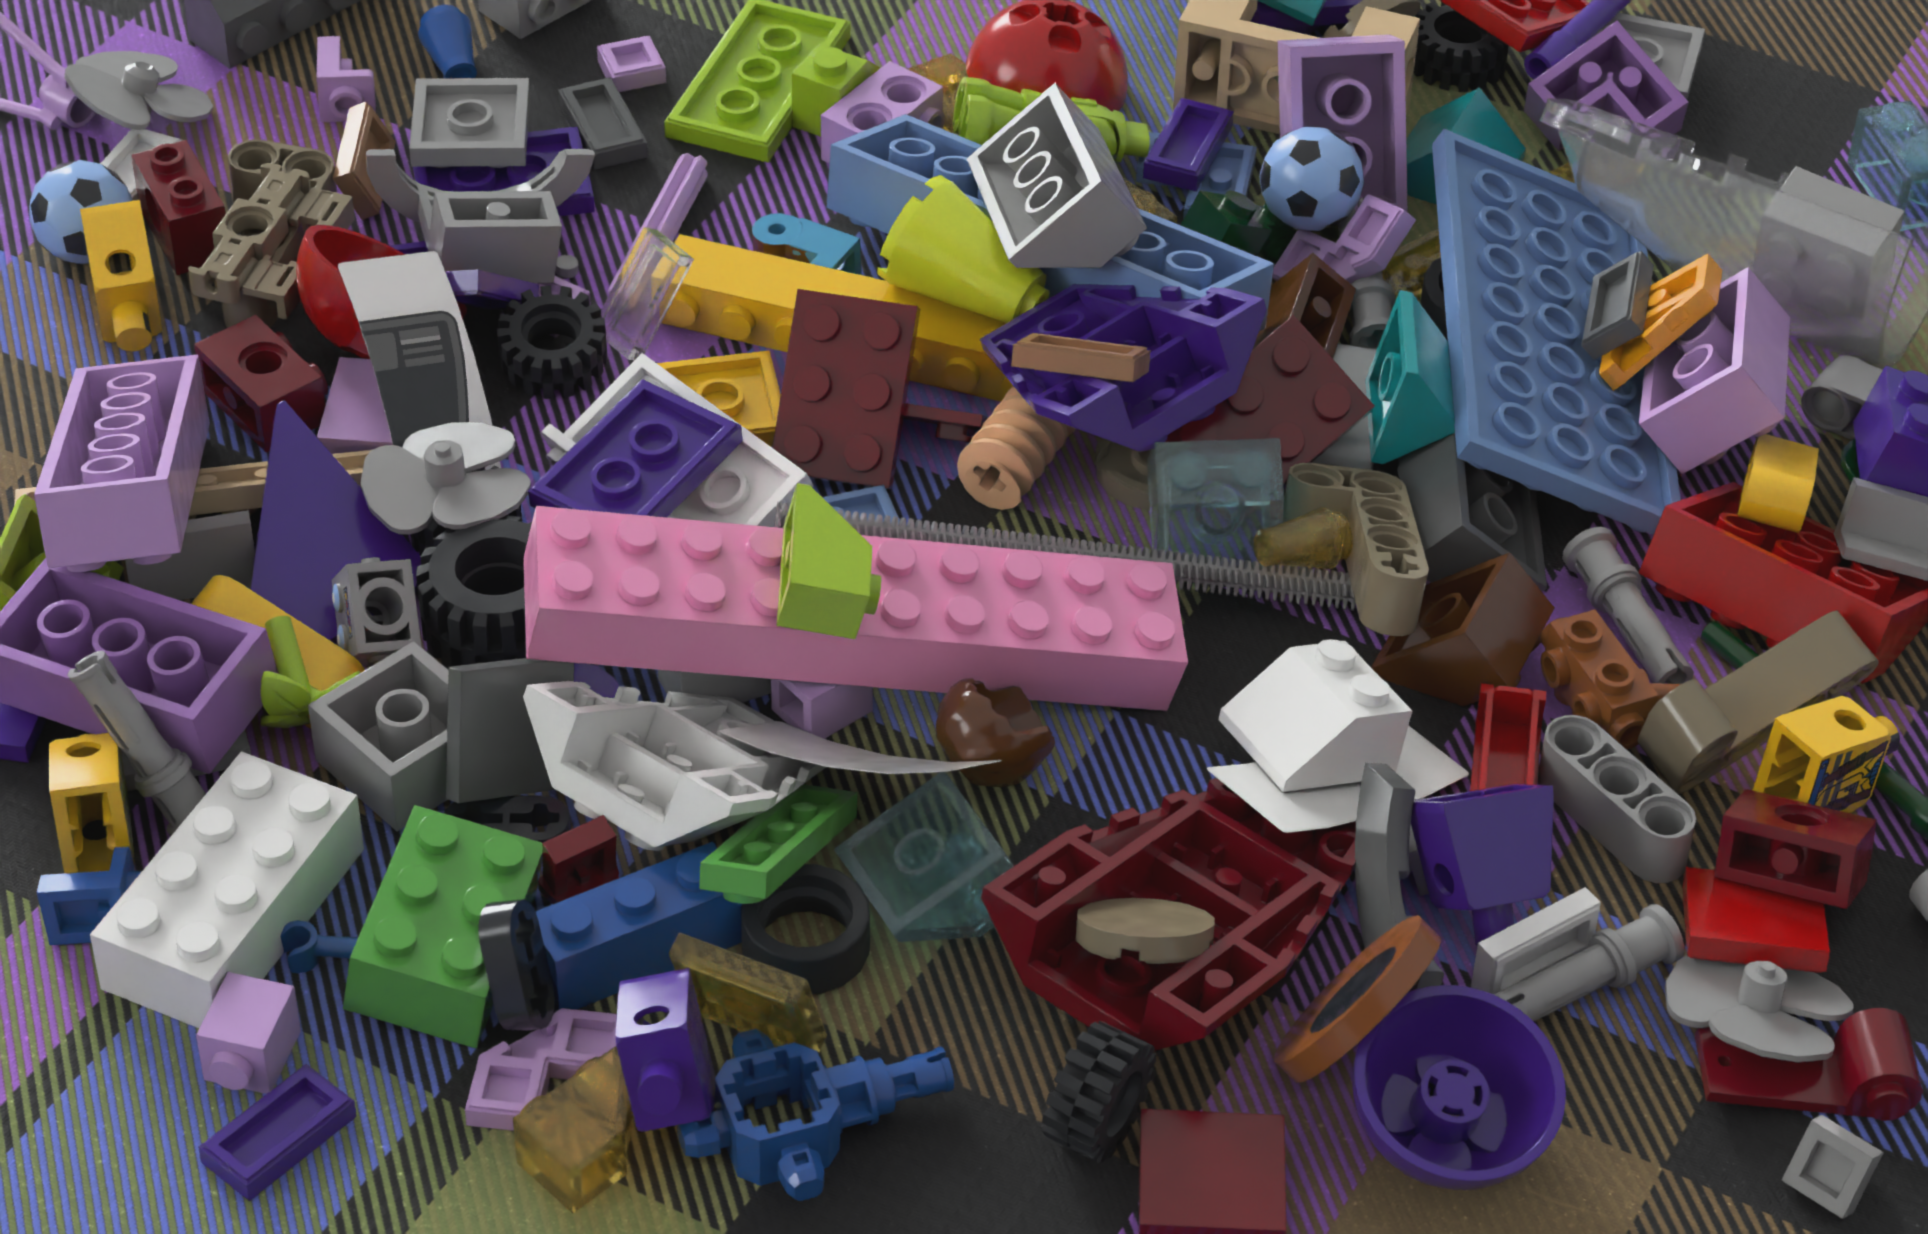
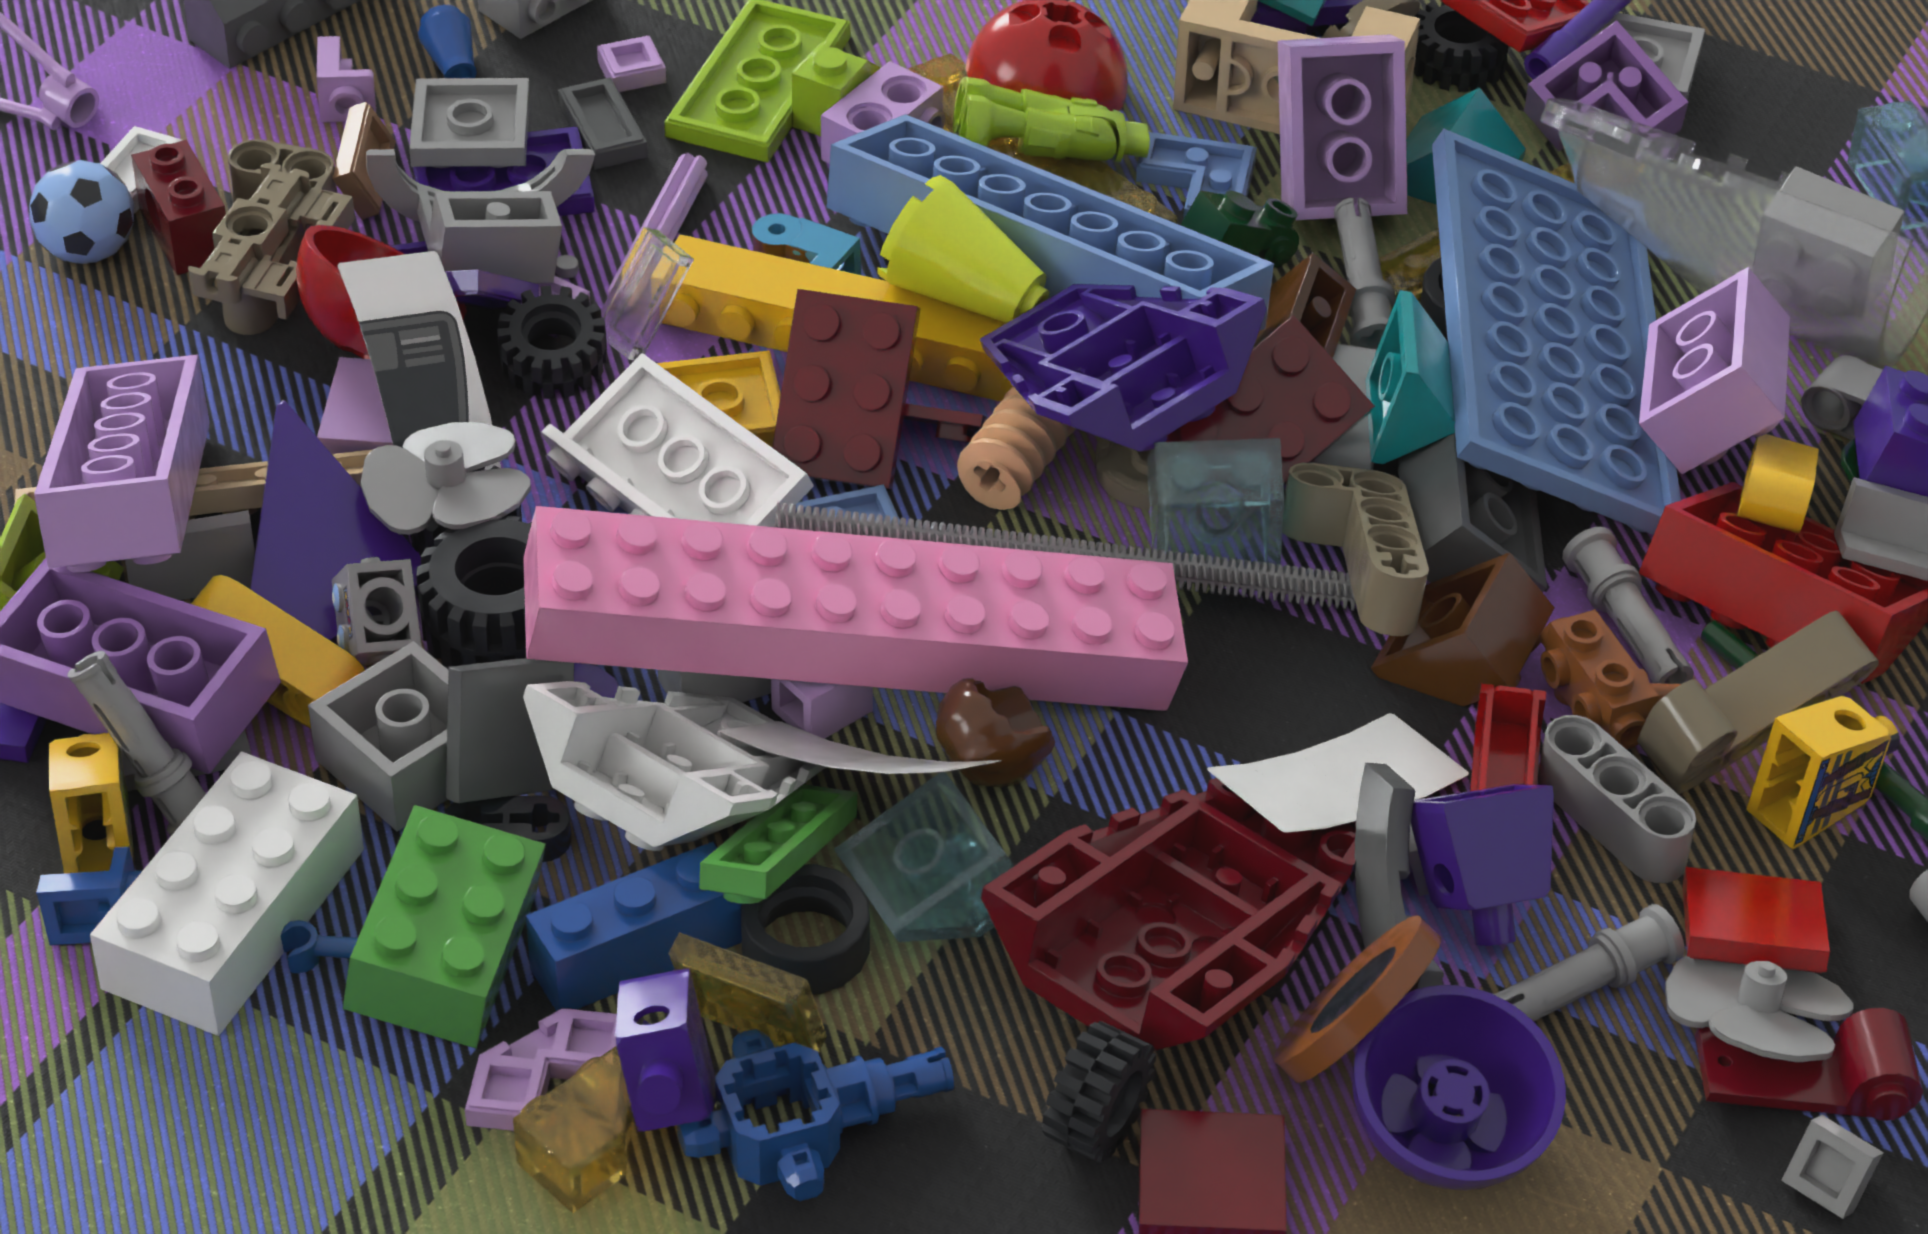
(126, 88): light grey piece -> none
(126, 299): yellow torso -> none
(248, 1033): lavender brick -> none
(252, 371): dark red brick -> none
(277, 1132): dark purple tile -> none
(289, 692): lime plant -> none
(516, 965): black beam -> none
(578, 860): dark red tile -> none
(640, 456): dark purple tile -> none
(824, 570): lime slope -> none
(1055, 188): light grey slope -> none
(1081, 357): medium nougat tile -> none
(1153, 927): dark tan tile -> none
(1188, 144): dark purple tile -> none
(1308, 540): clear yellow cone -> none
(1311, 178): light blue piece -> none
(1318, 717): white slope -> none
(1361, 249): lavender tile -> none
(1536, 942): white tile -> none
(1617, 305): dark grey tile -> none
(1672, 309): light orange wing -> none
(1795, 848): dark red brick -> none

